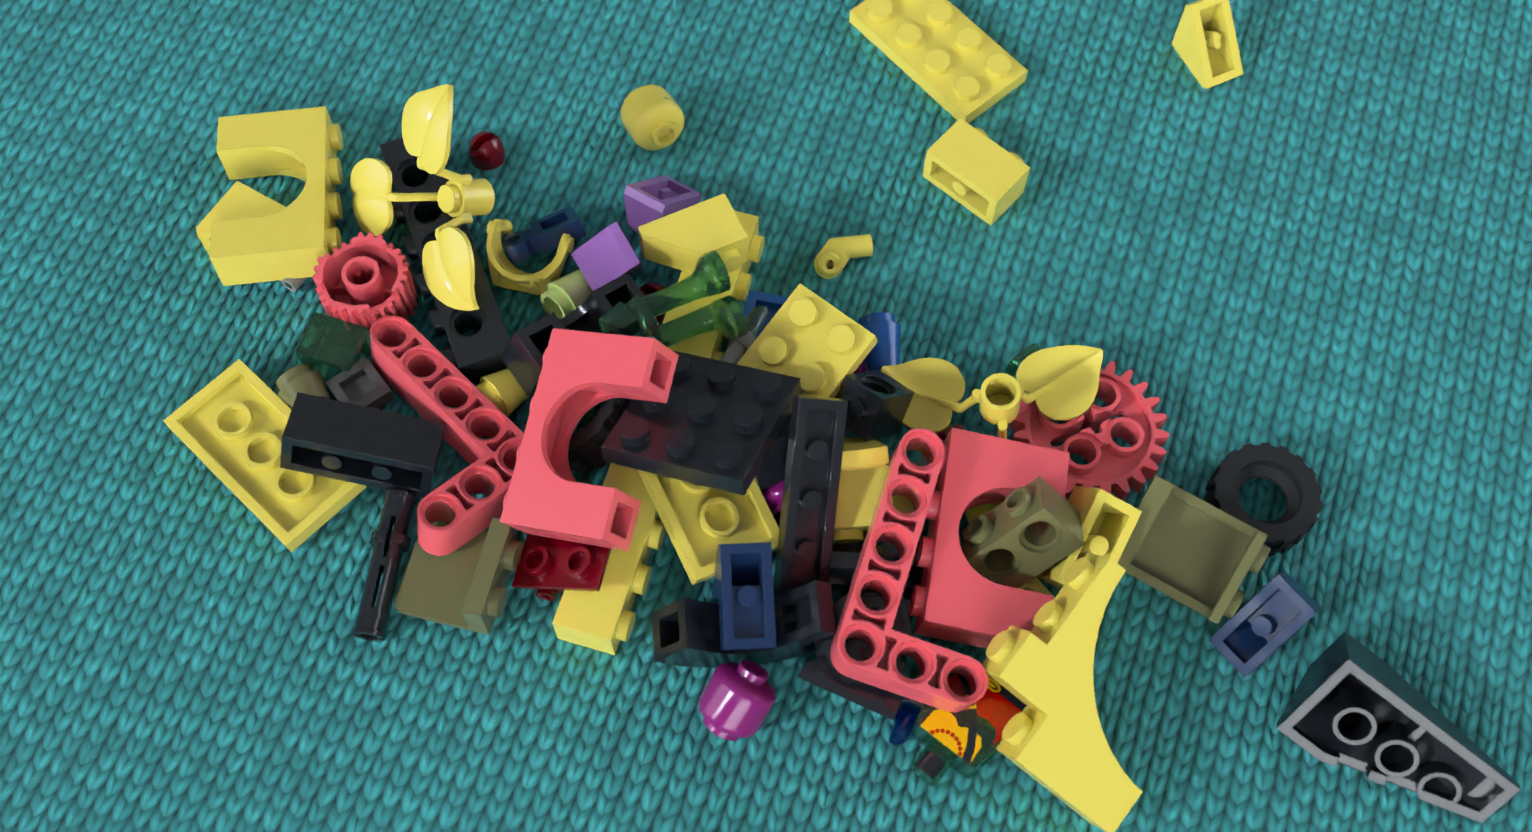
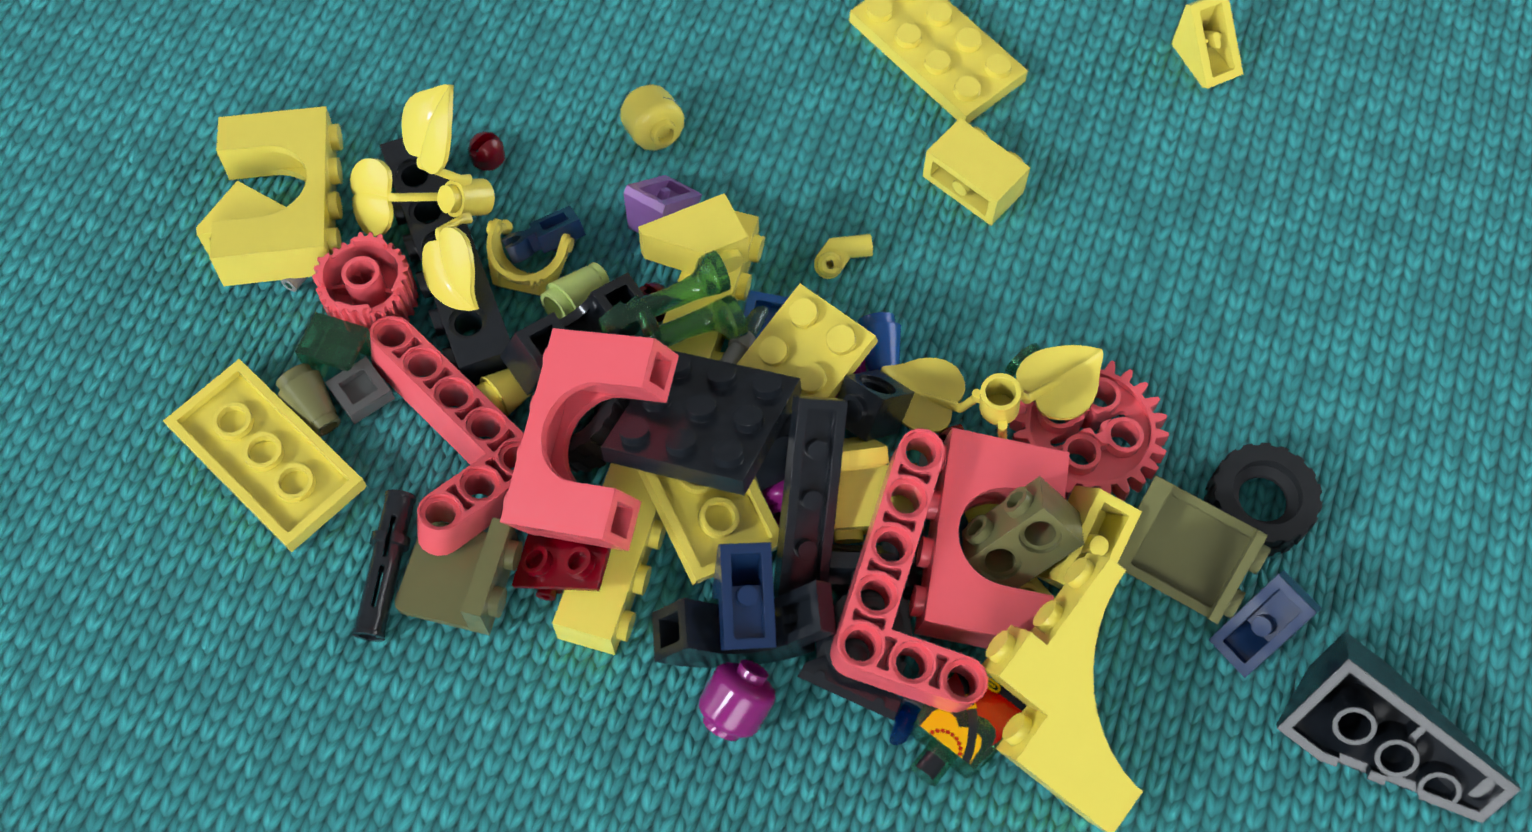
(361, 445): black brick -> none
(606, 257): medium lavender slope -> none

